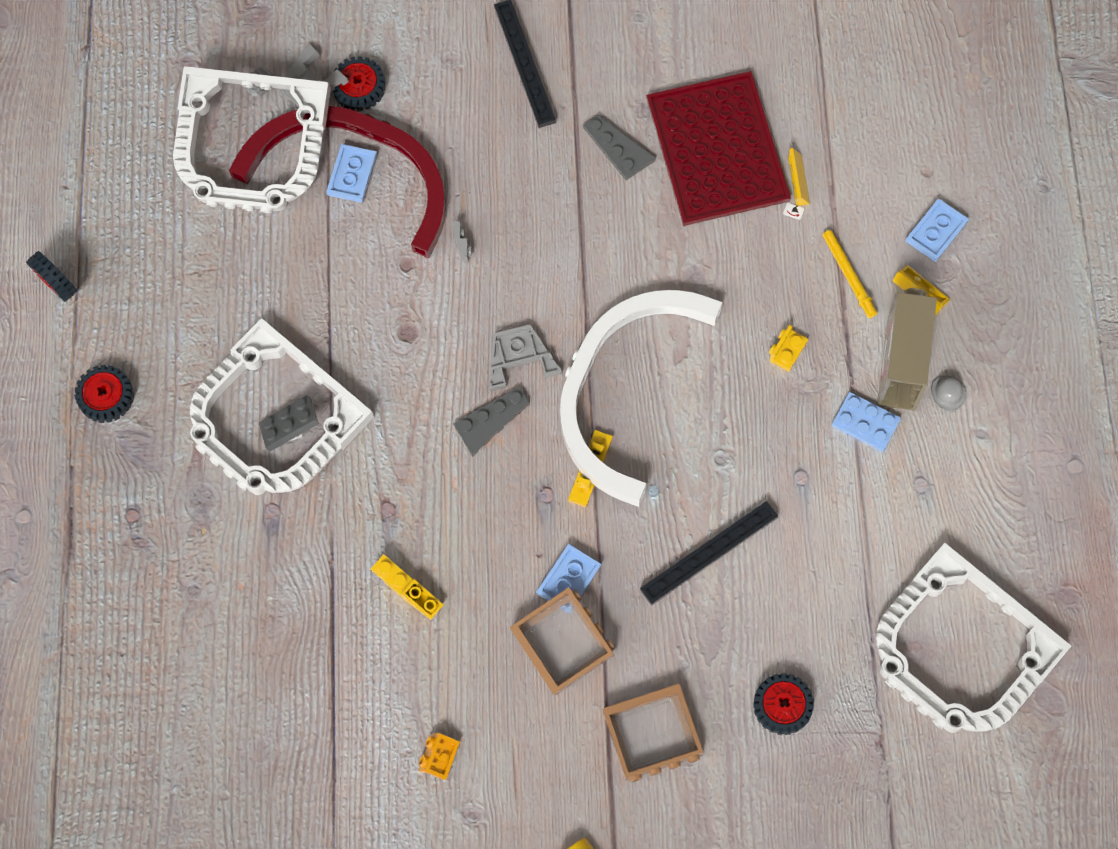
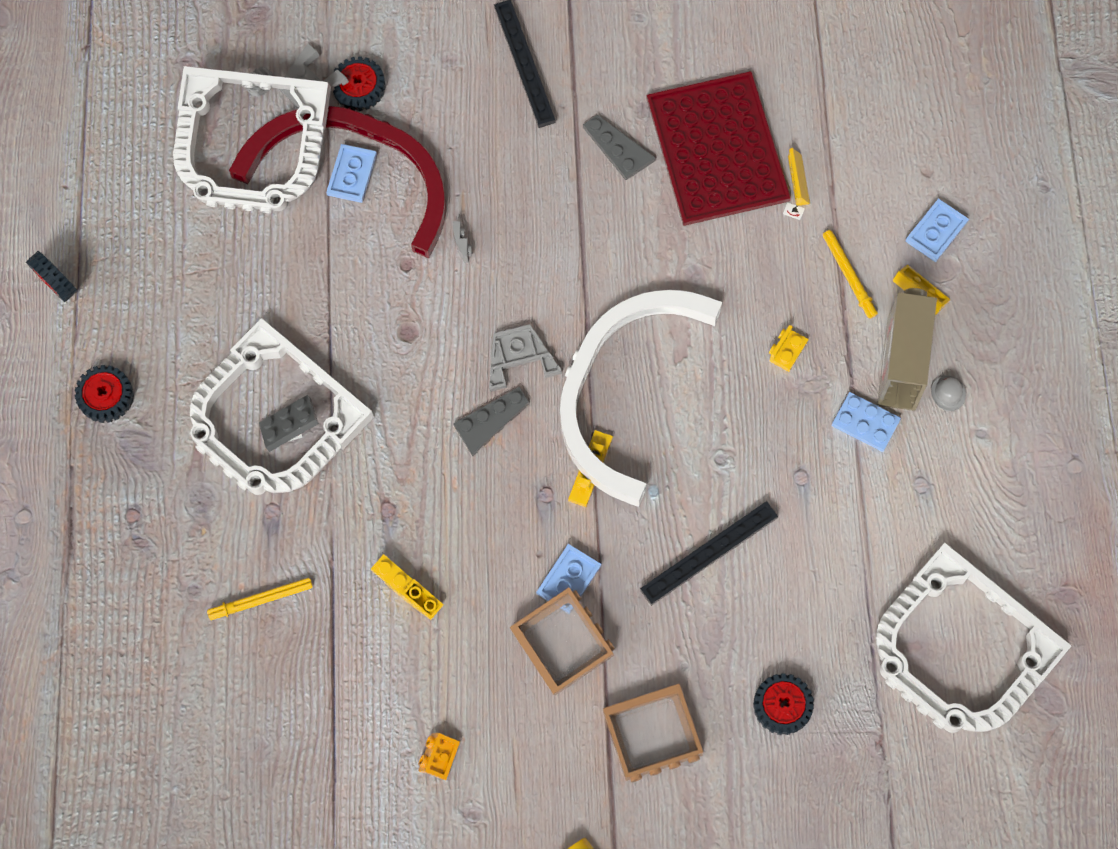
(259, 598): none -> yellow axle

